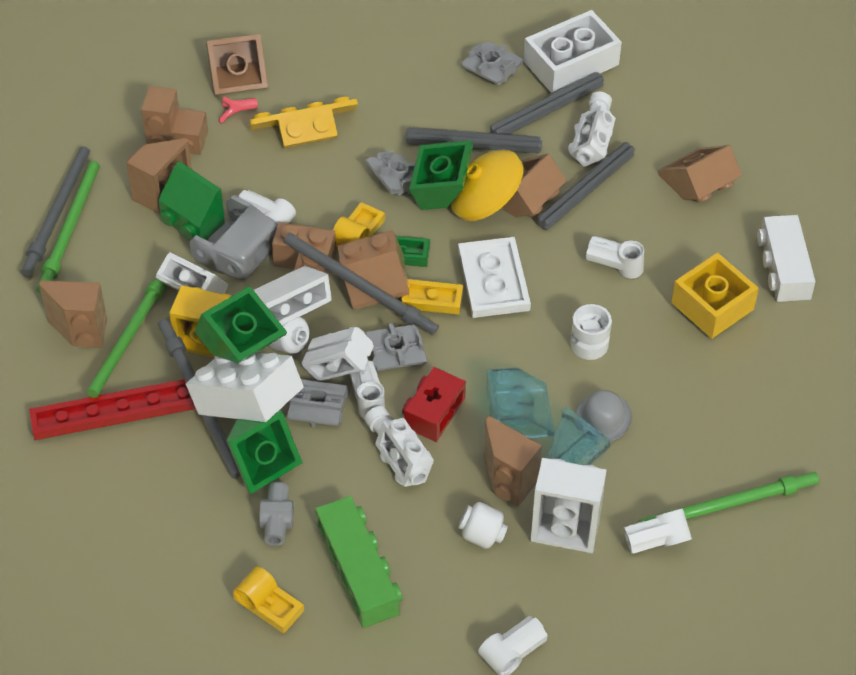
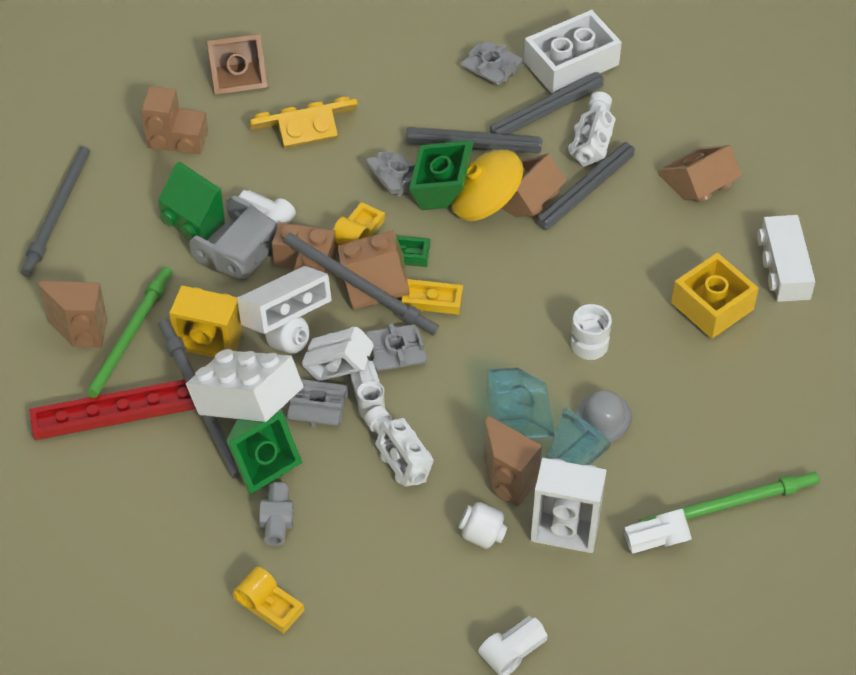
(52, 265): bright green bar -> none
(151, 169): medium nougat slope -> none
(178, 271): white brick -> none
(237, 105): coral bar -> none
(239, 327): green slope -> none
(358, 562): bright green brick -> none
(434, 403): red brick -> none
(494, 277): white plate -> none
(625, 257): white piece -> none

